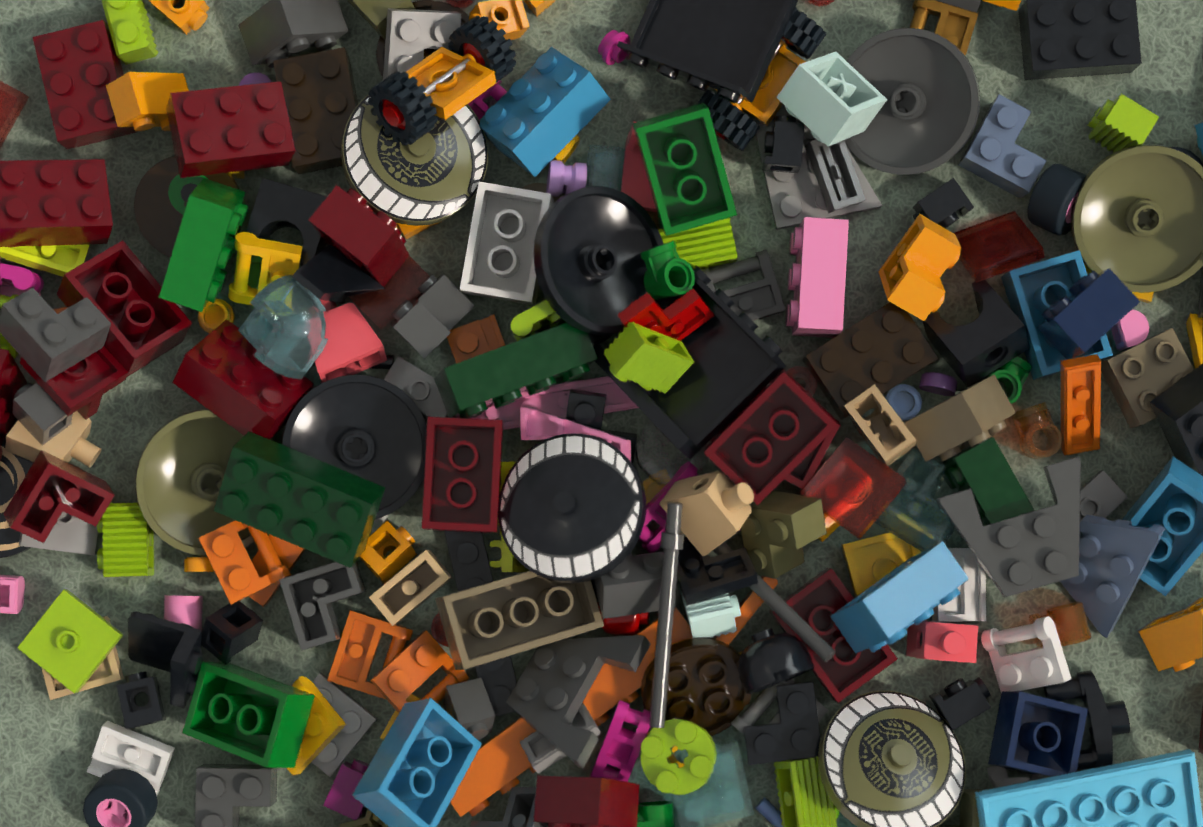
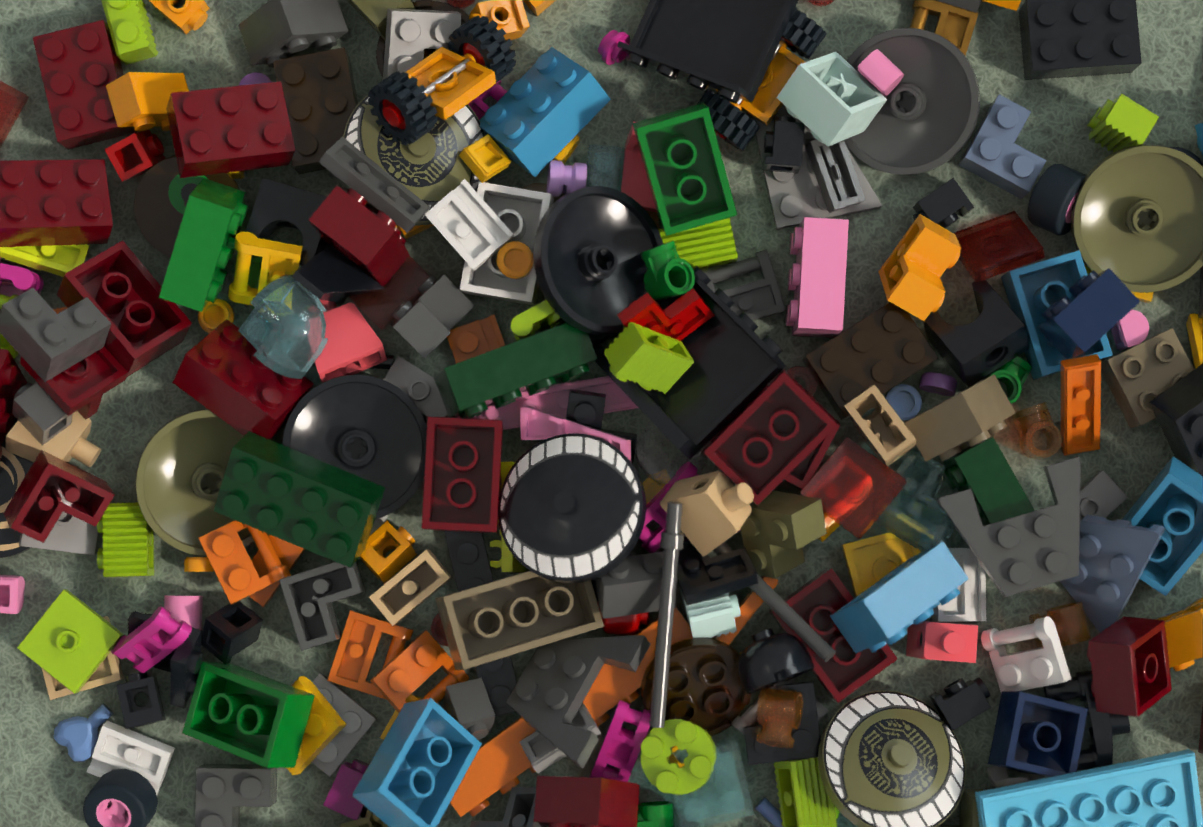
(81, 733): none -> medium blue rock
(135, 154): none -> red brick
(150, 641): none -> dark pink plate
(374, 184): none -> dark grey plate
(469, 225): none -> white plate
(485, 158): none -> yellow tile
(515, 260): none -> light orange tile
(778, 714): none -> clear orange piece
(880, 72): none -> bright pink brick
(1129, 666): none -> dark red brick

